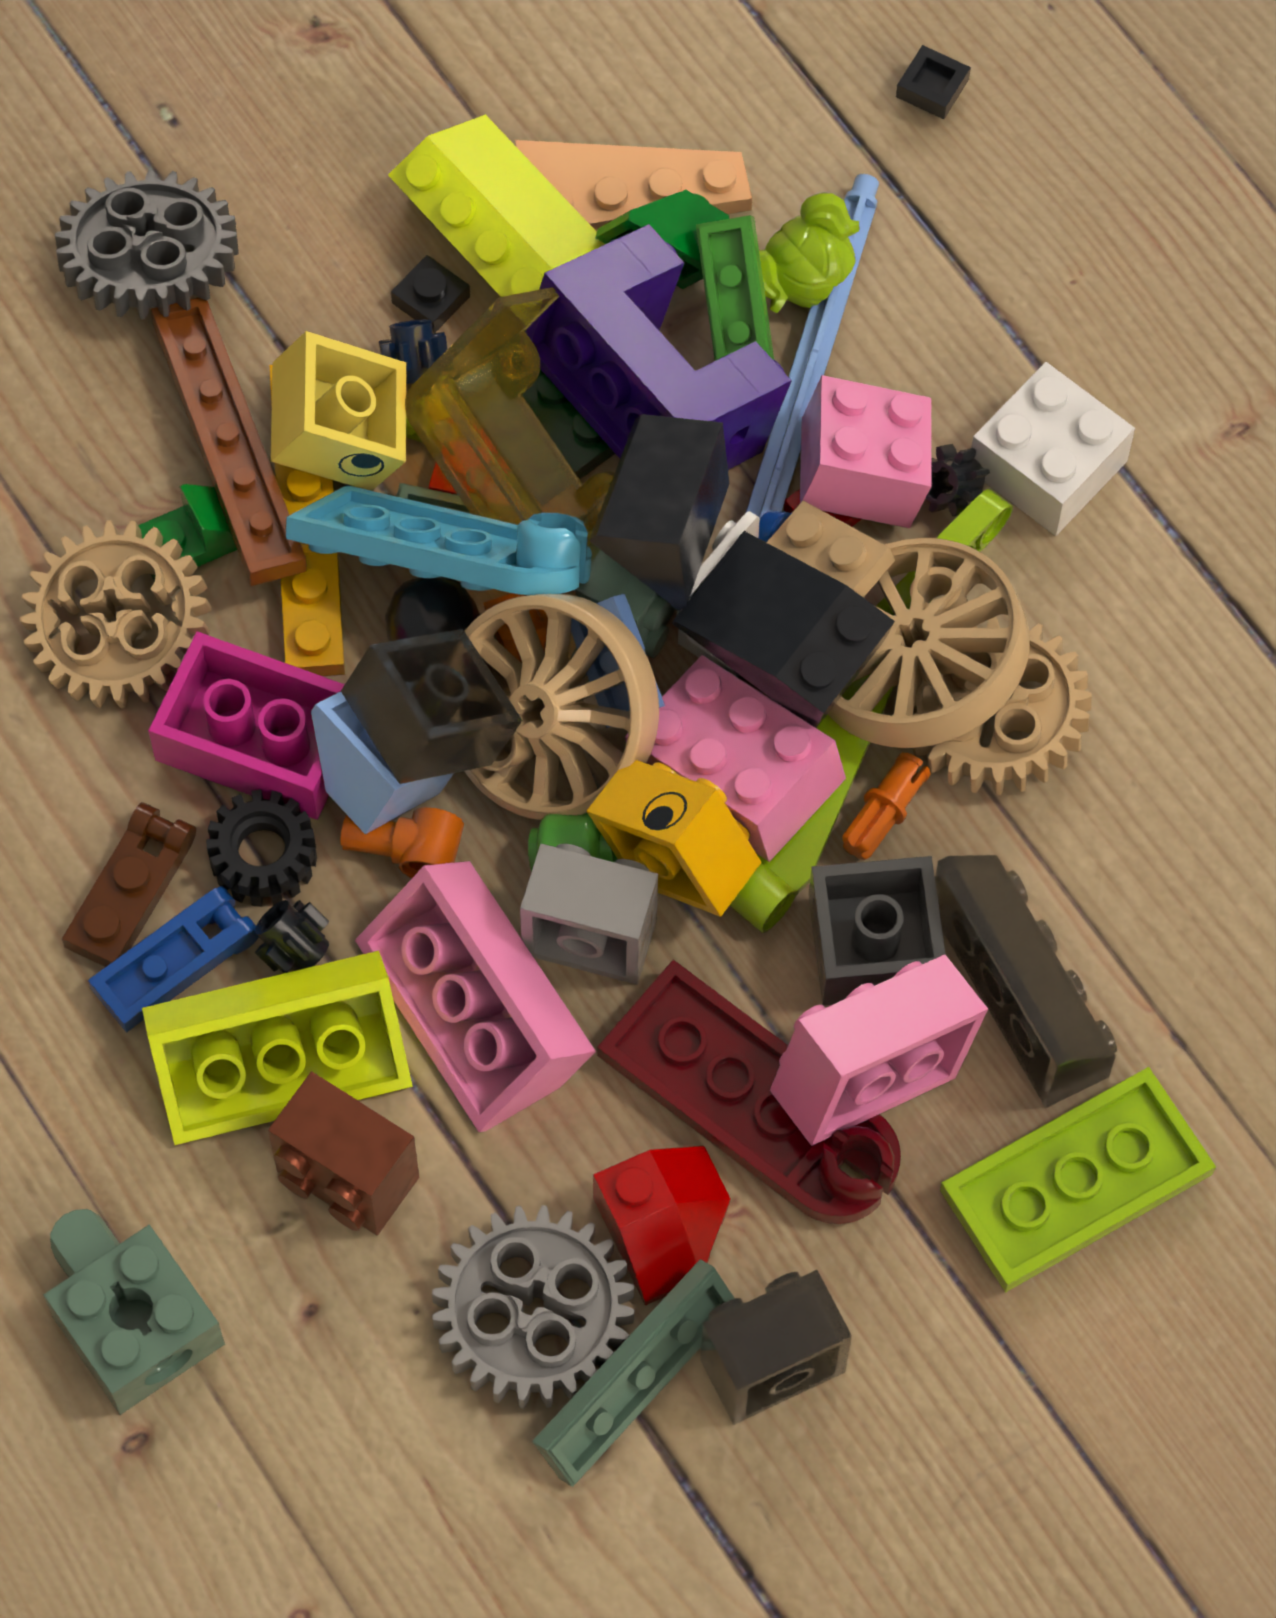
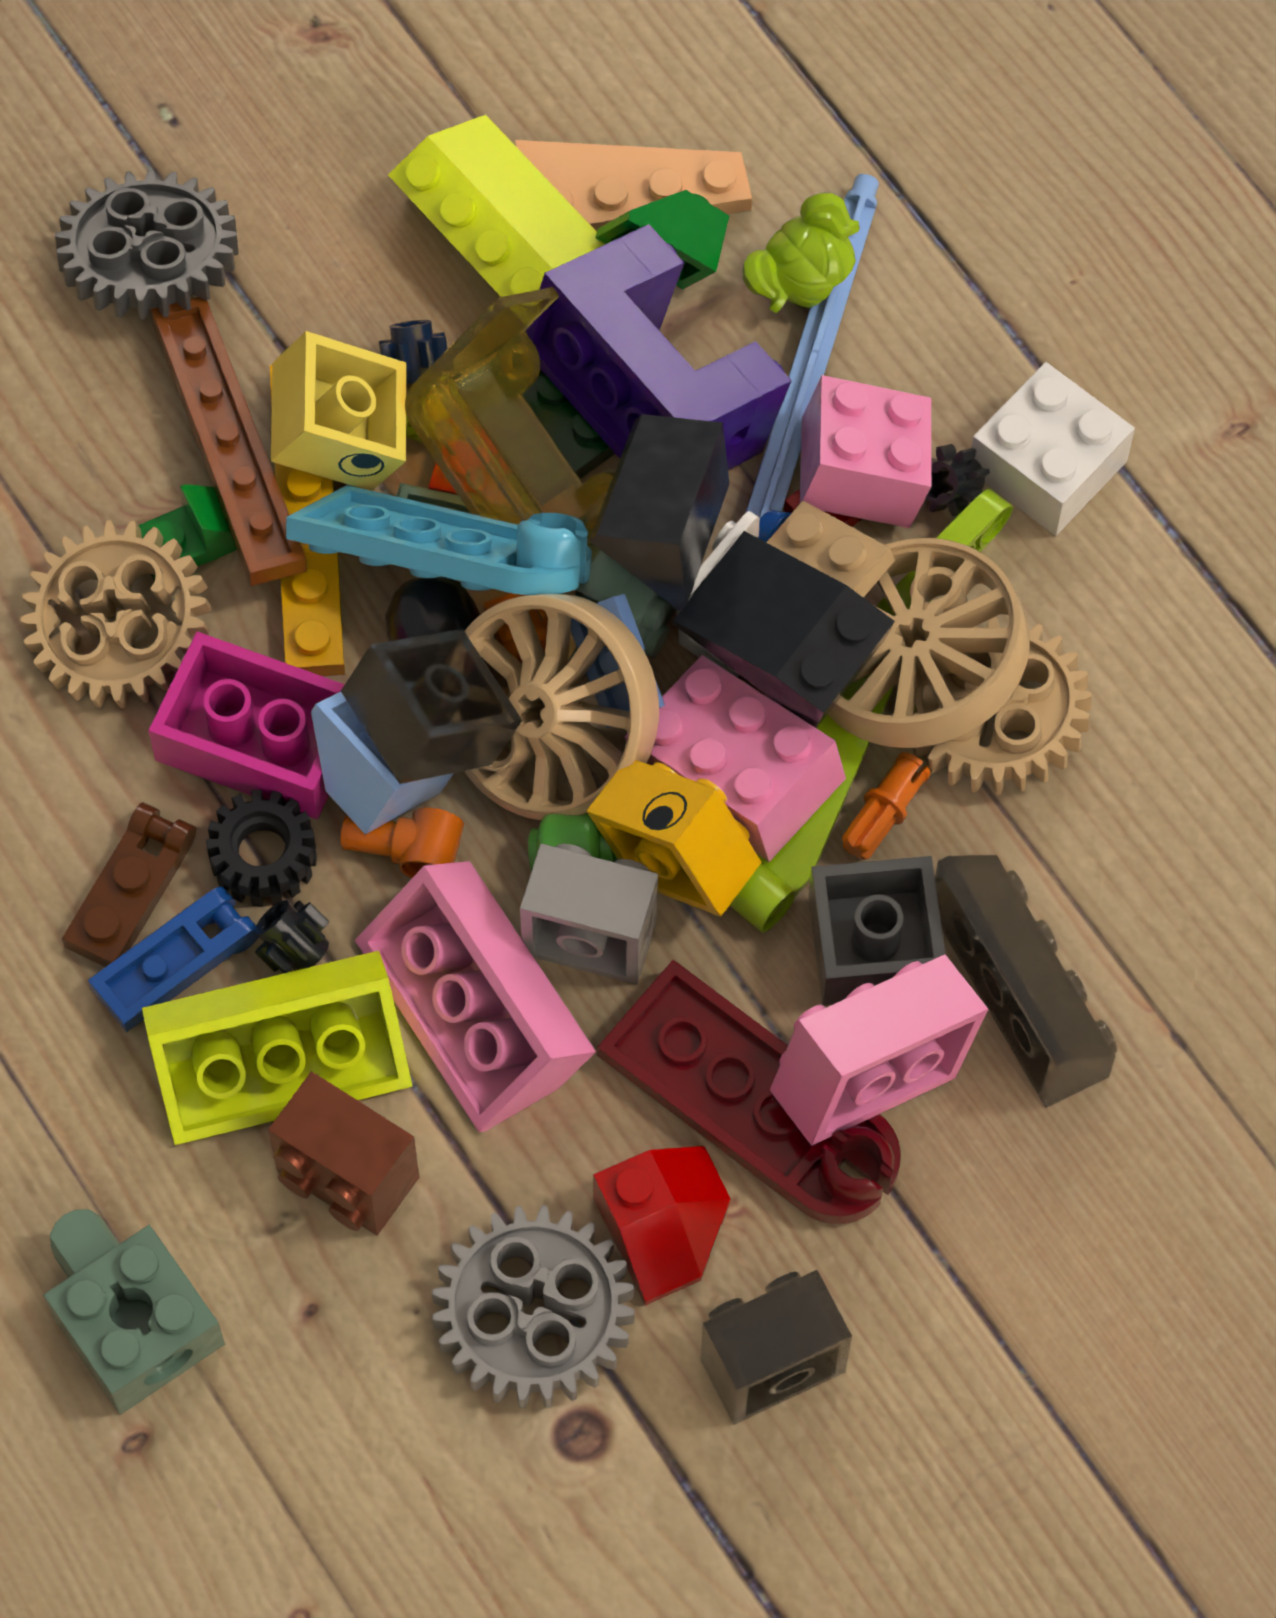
(430, 293): black plate -> none
(632, 1375): sand green tile -> none
(734, 285): bright green tile -> none
(933, 82): black plate -> none
(1077, 1179): lime plate -> none

